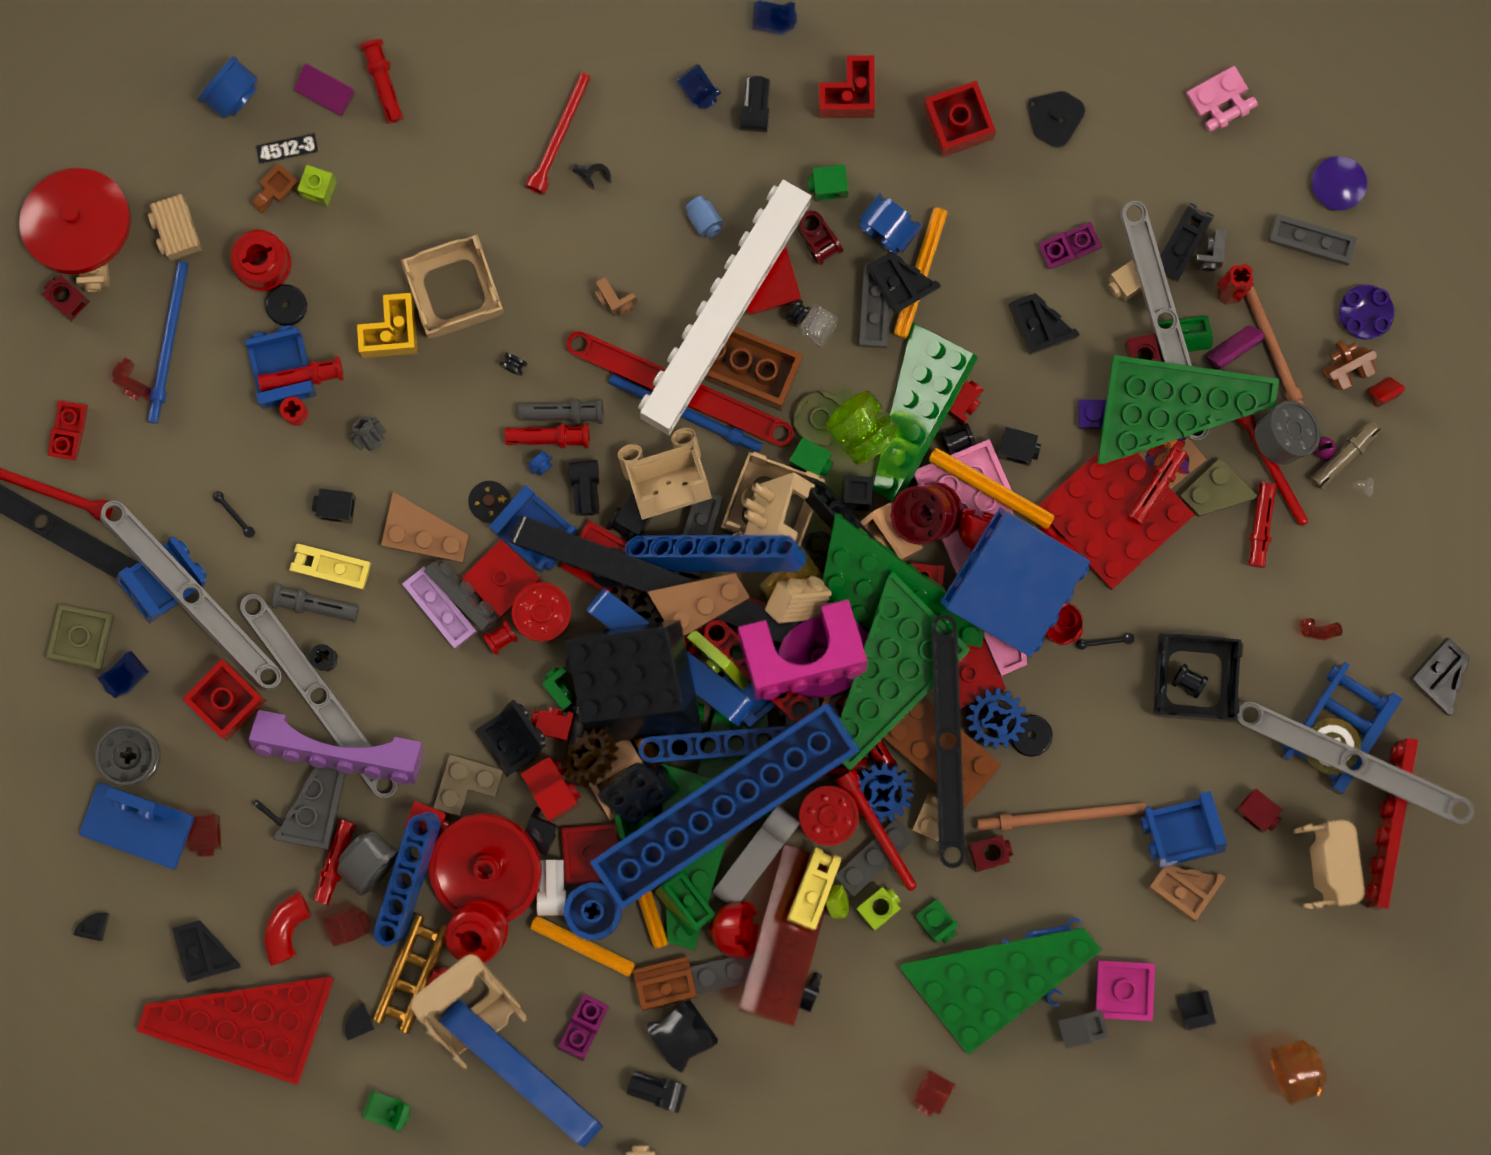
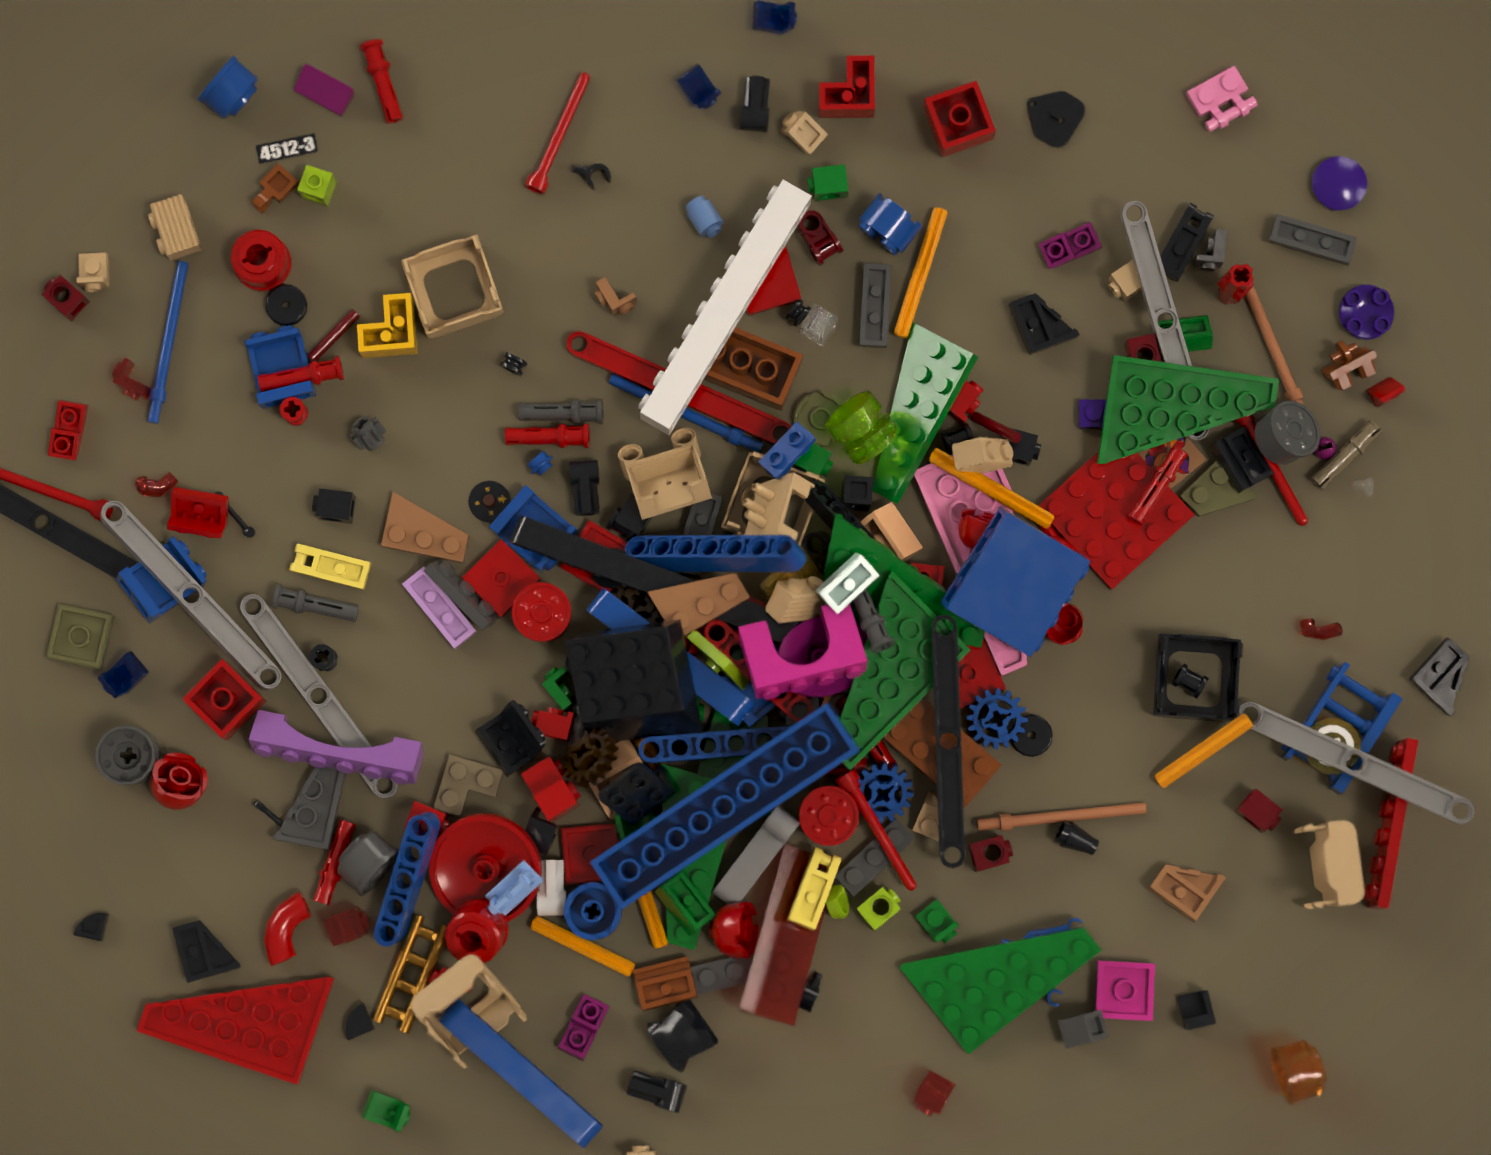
(75, 221): red dish -> none
(136, 825): blue bracket -> none
(155, 488): none -> clear red arm
(177, 781): none -> red cylinder
(198, 513): none -> red bracket
(205, 835): clear red brick -> none
(334, 335): none -> dark red piece
(500, 637): red bush -> none
(513, 889): none -> light blue hinge
(787, 451): none -> blue bracket
(803, 131): none -> tan bracket
(847, 582): none -> light aqua slope
(873, 623): none -> dark grey pin
(900, 282): black wing -> none
(912, 516): dark red wheel -> none
(982, 455): none -> tan brick
(996, 427): none -> dark red piece
(1075, 838): none -> black cone
(1128, 639): black hinge -> none
(1184, 831): blue panel -> none
(1203, 750): none -> light orange axle
(1234, 347): magenta slope -> none
(1241, 459): none -> black plate
(1261, 532): red pin -> none

